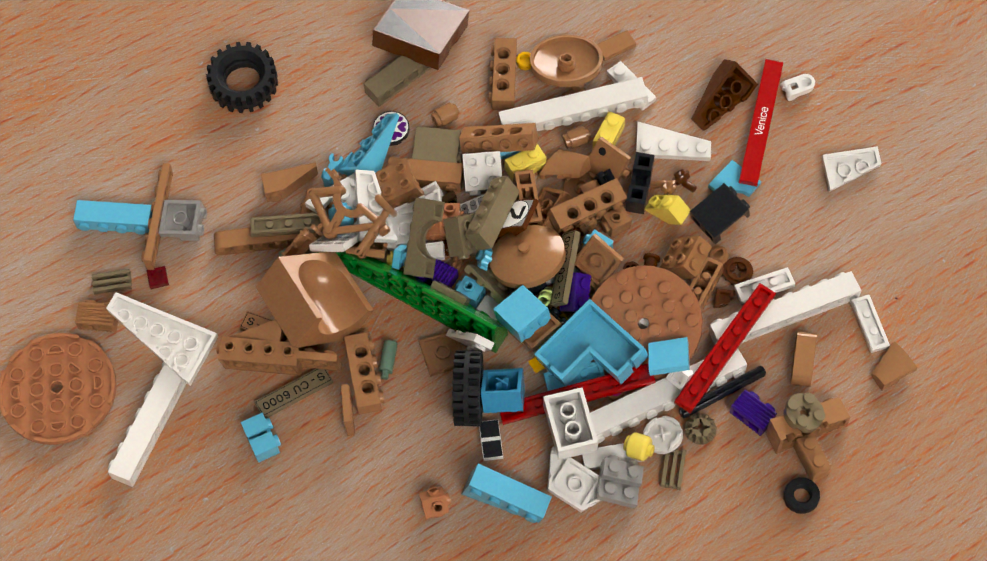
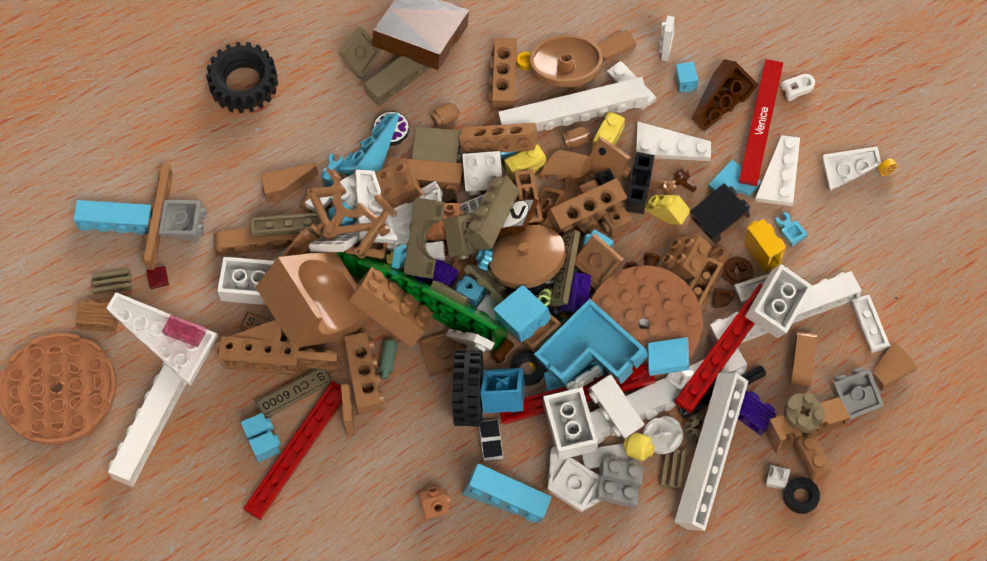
(184, 331): none -> clear pink plate
(240, 279): none -> white brick
(294, 452): none -> red tile
(359, 52): none -> dark tan tile
(391, 306): none -> medium nougat brick
(499, 354): none -> reddish brown pin
(528, 356): none -> black tyre
(585, 378): none -> white axle
(615, 407): none -> white wedge
(666, 38): none -> white wing
(686, 77): none -> medium azure brick
(711, 451): none -> white brick
(764, 245): none -> yellow brick
(777, 477): none -> white tile
(779, 301): none -> white brick
(780, 177): none -> white wing
(791, 231): none -> medium azure plate
(857, 392): none -> light grey plate
(887, 167): none -> yellow tile

